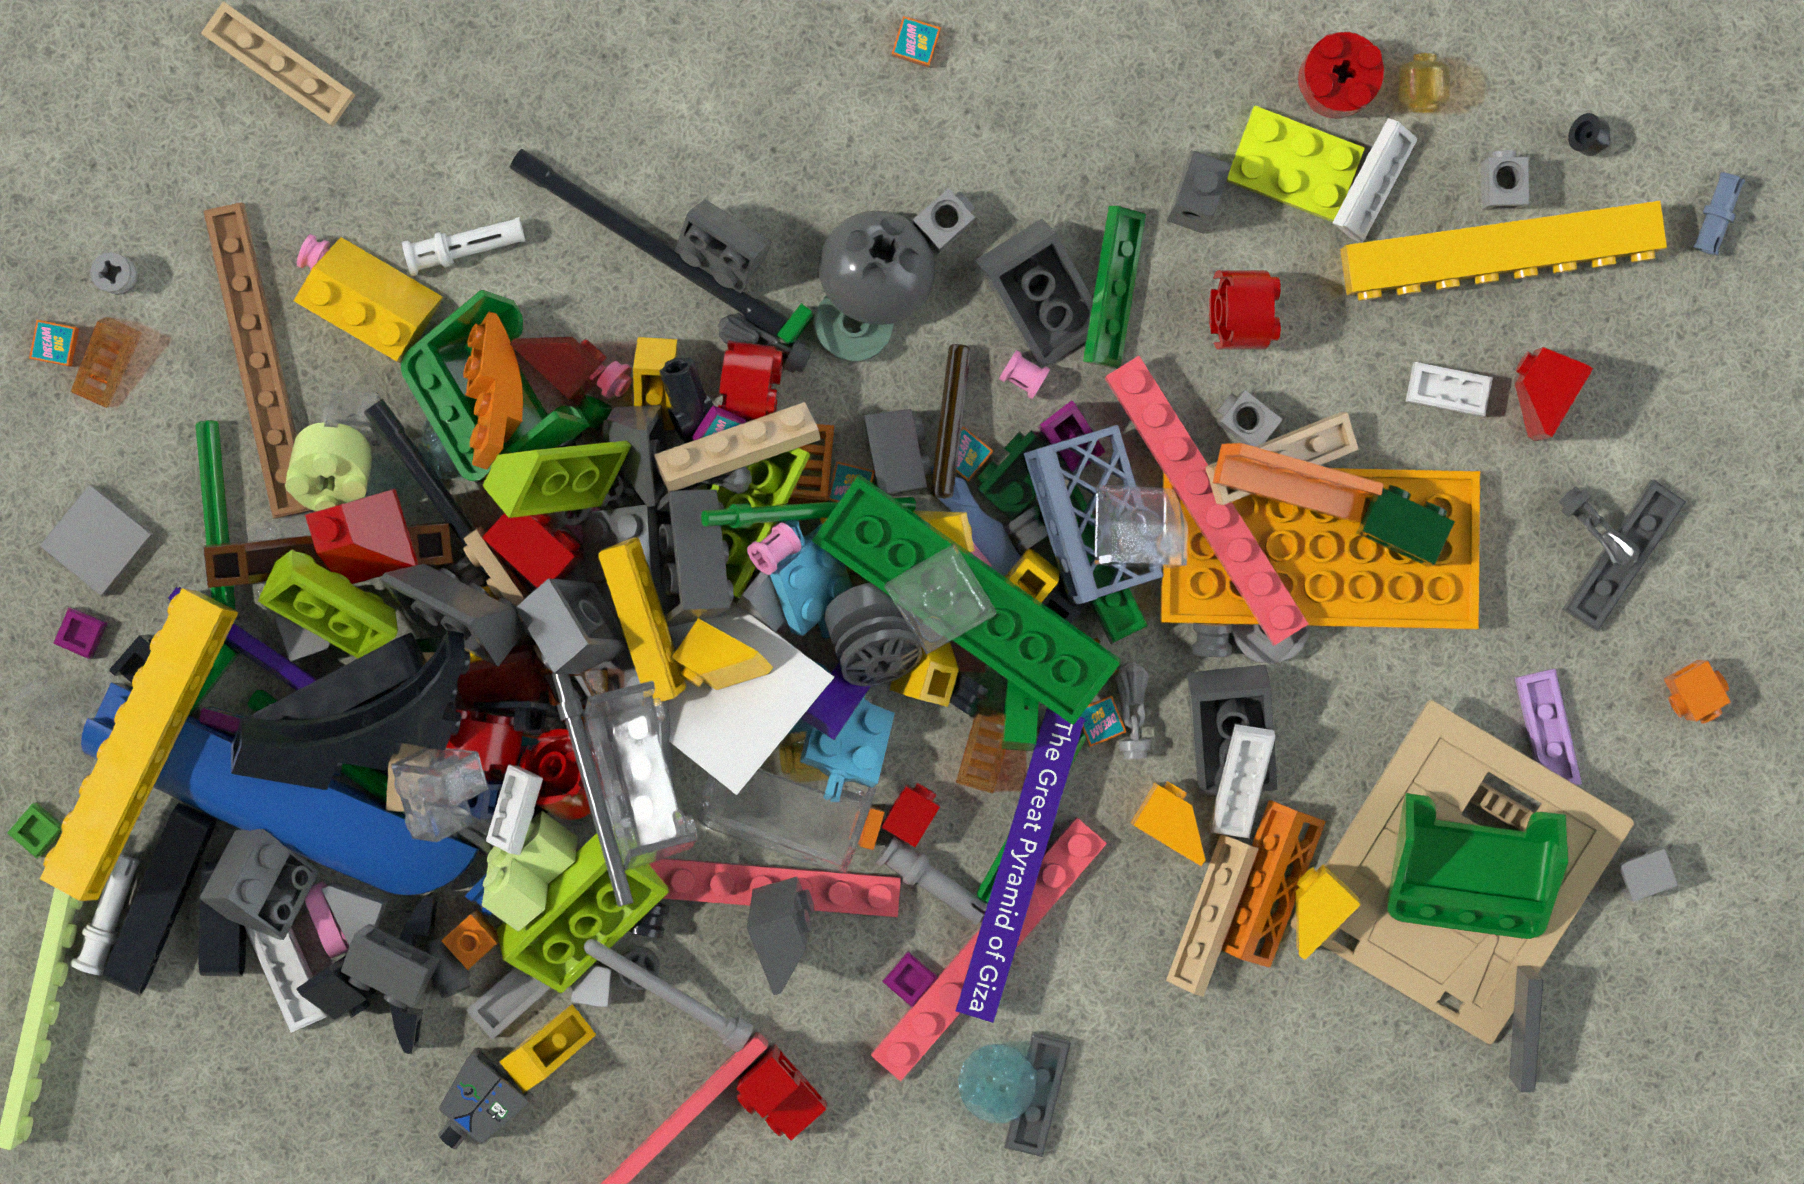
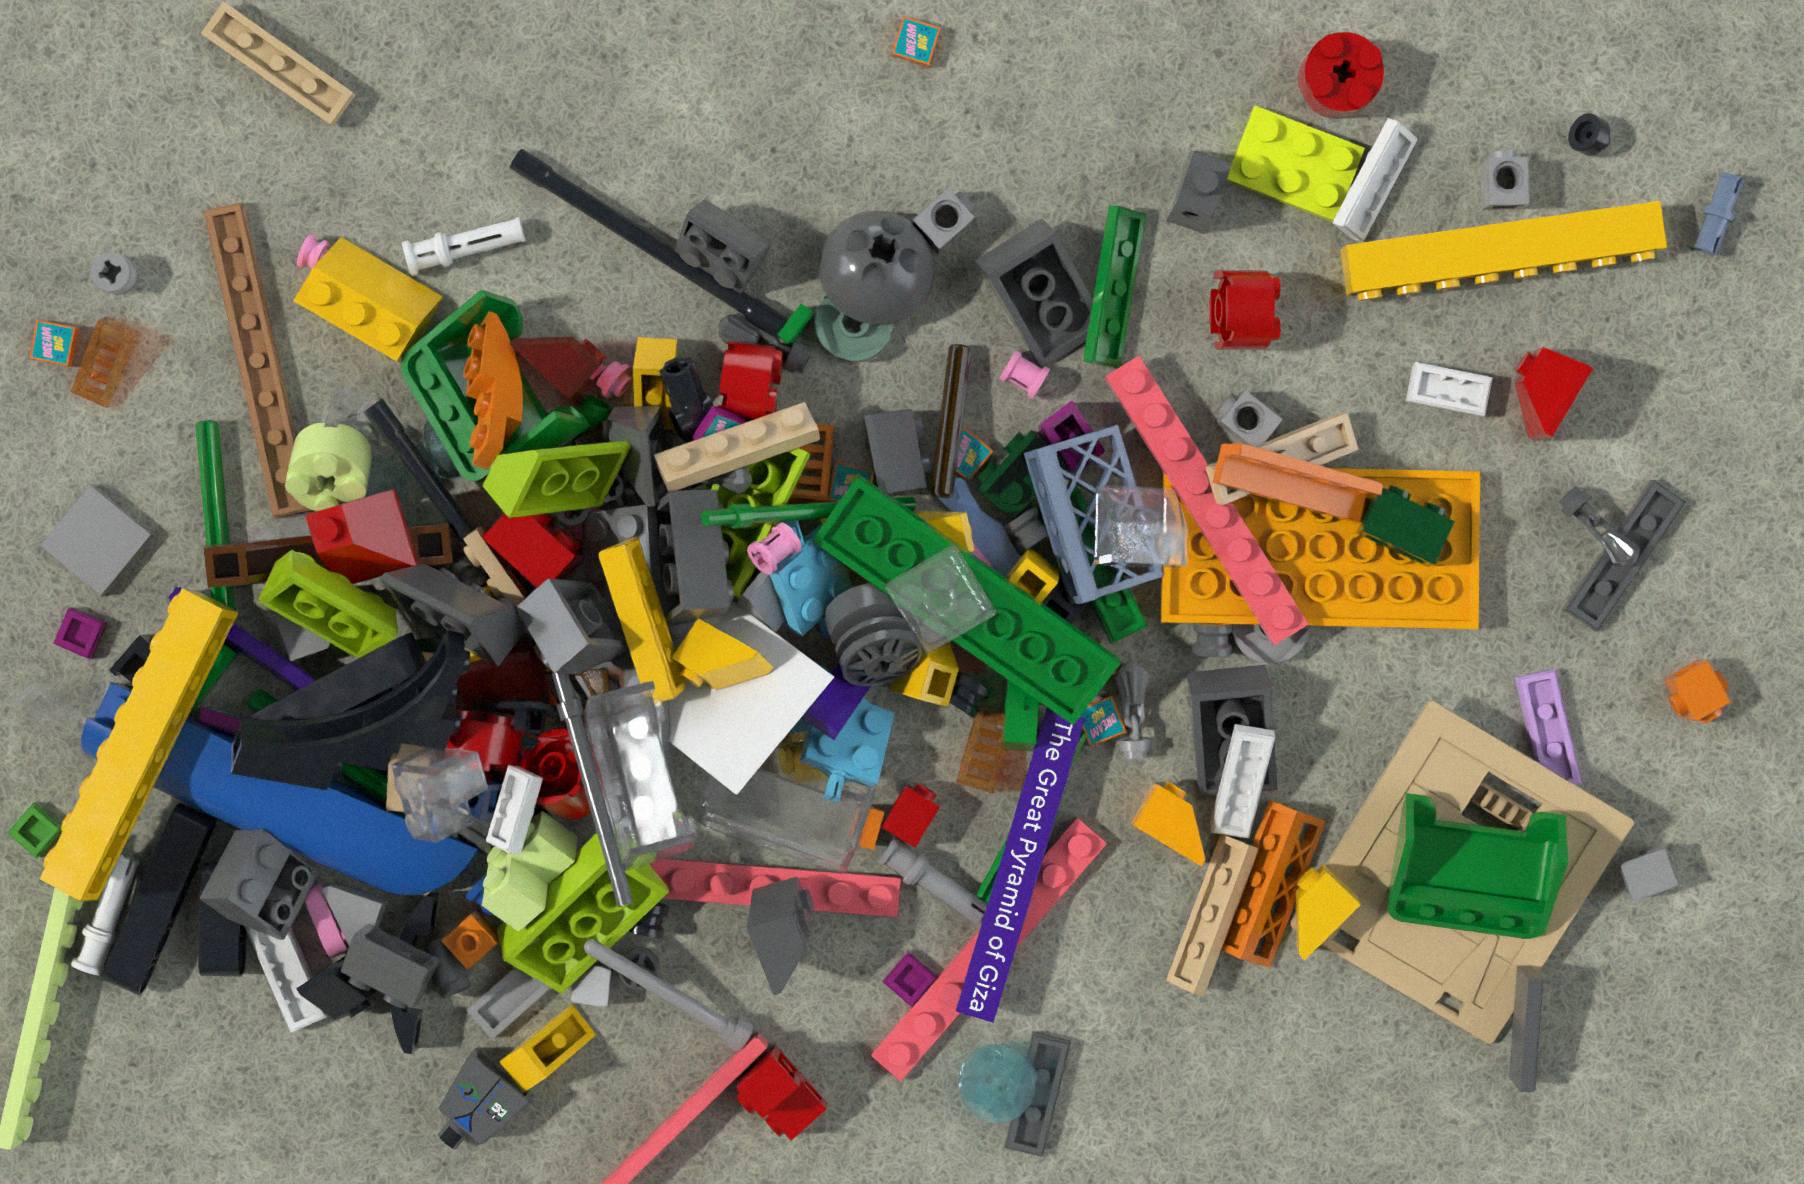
(1424, 83): clear yellow head -> none

